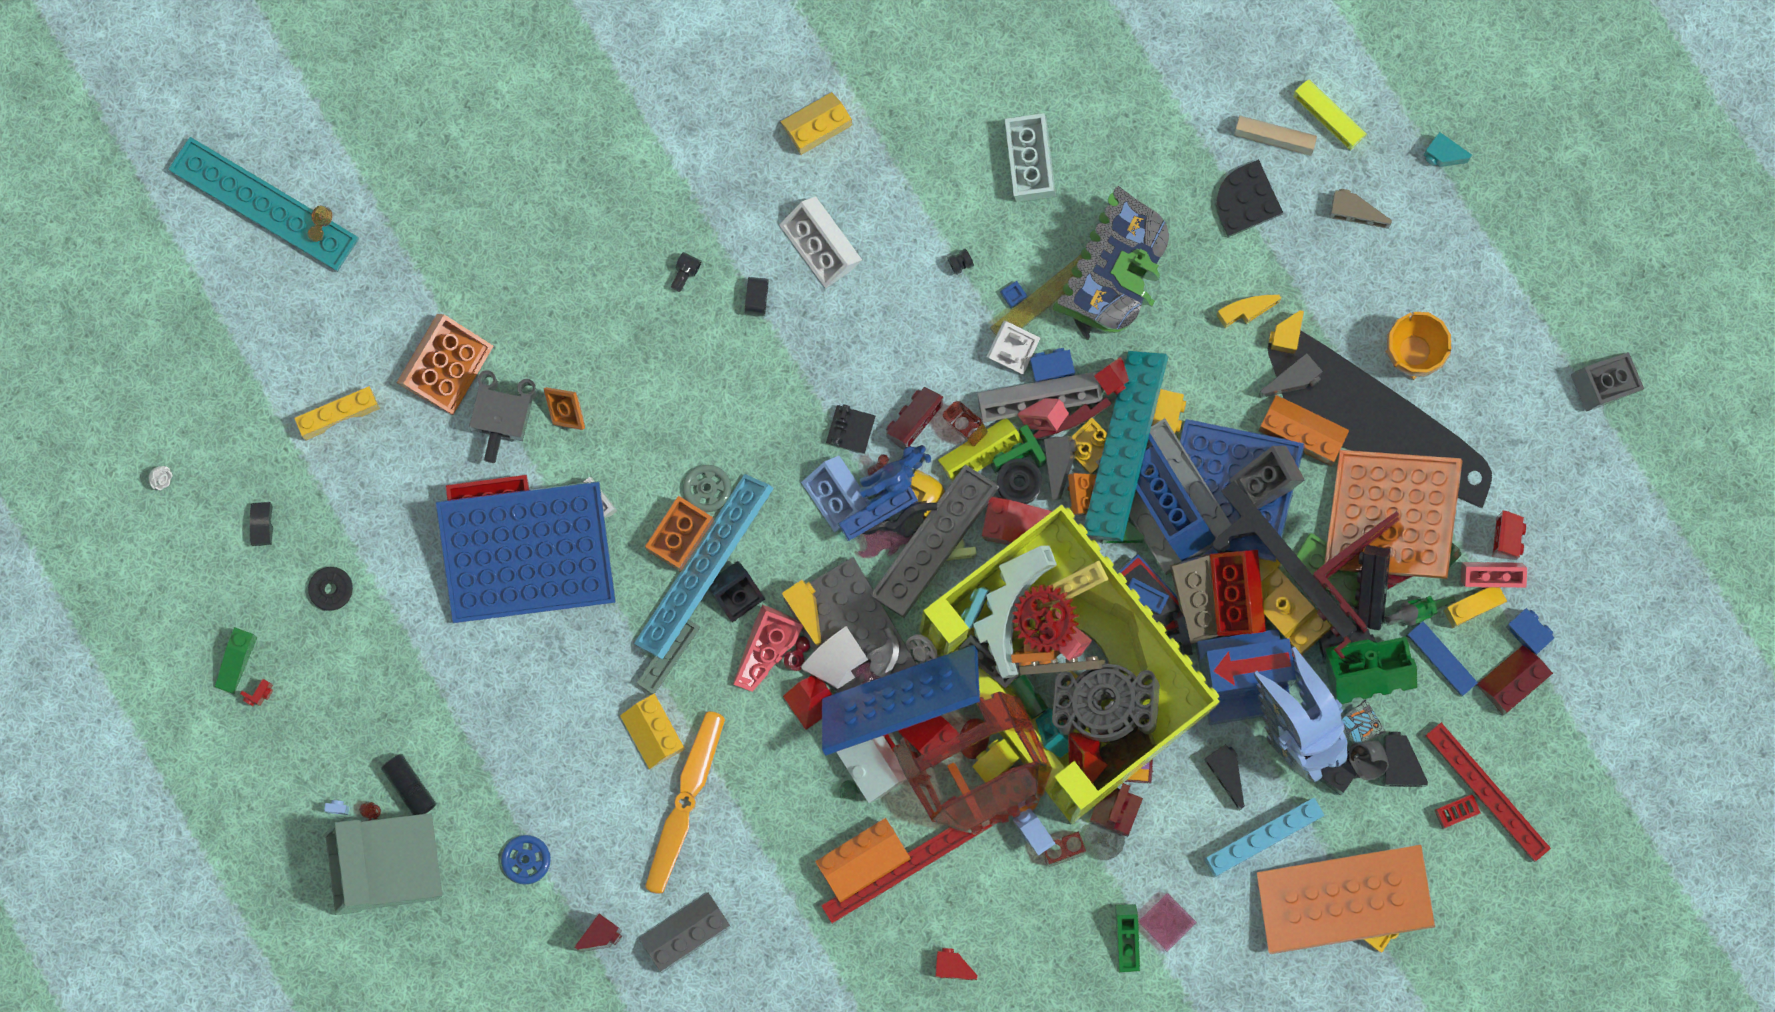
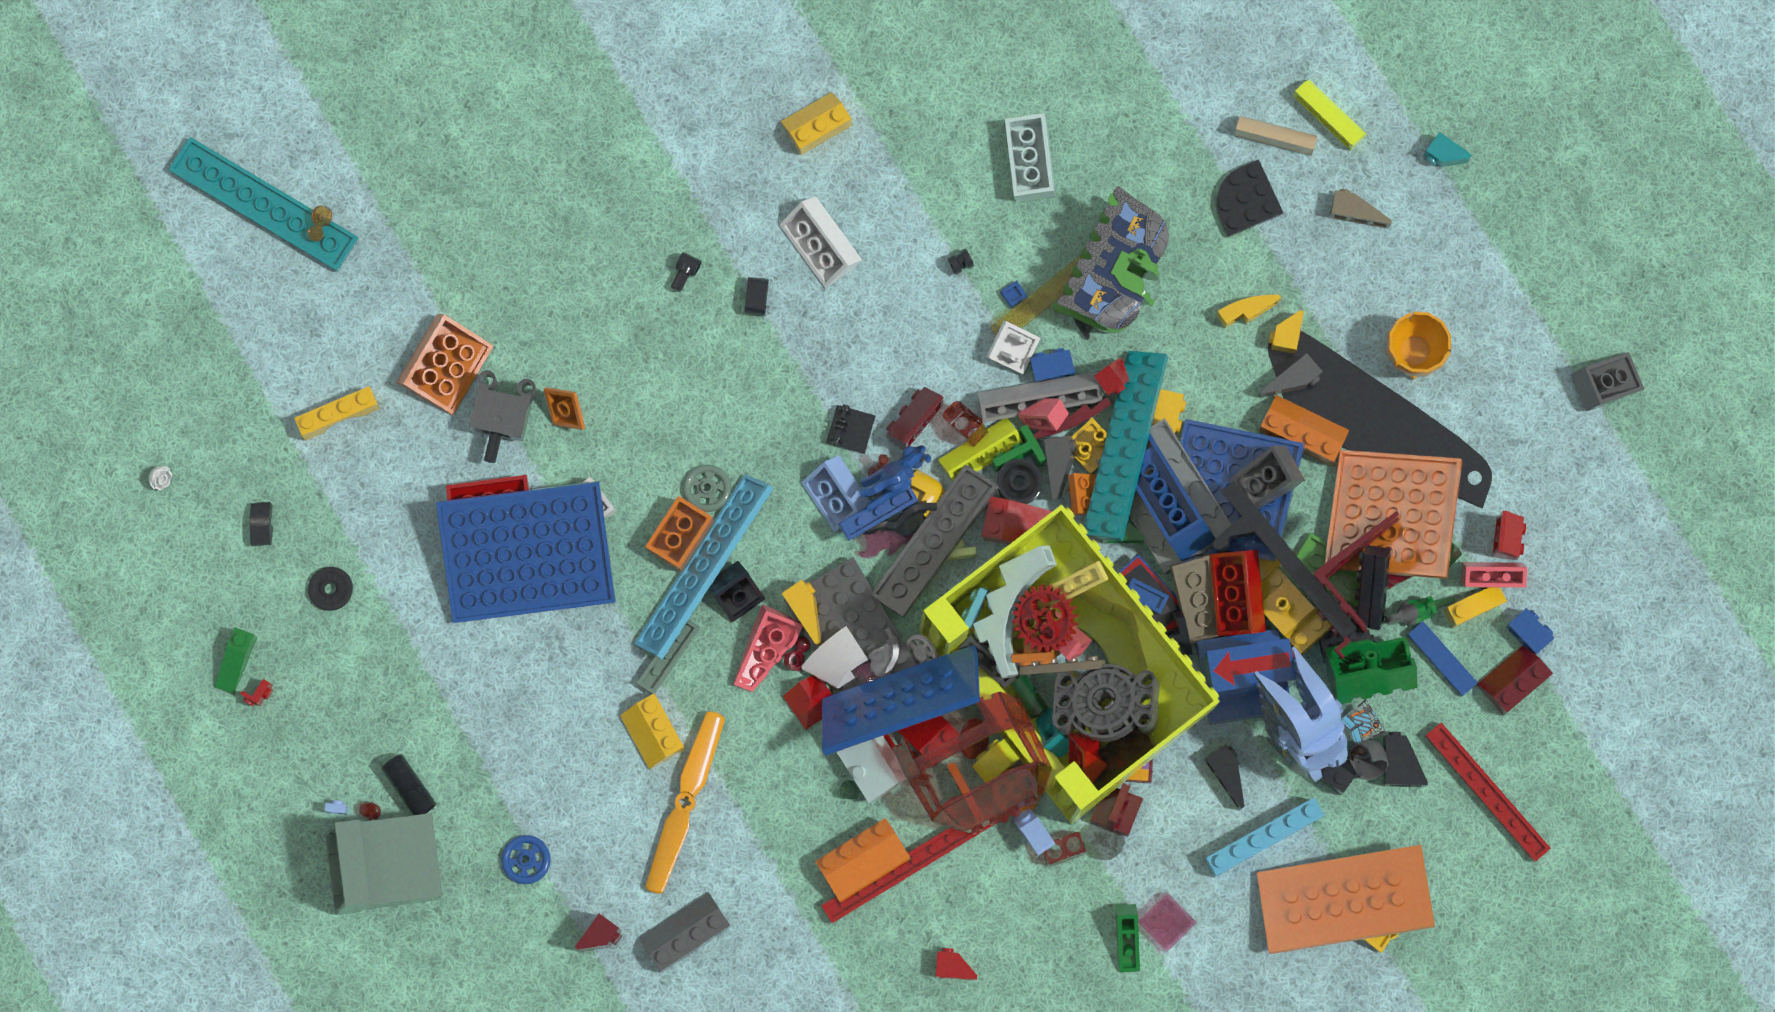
(1443, 819): red slope -> none

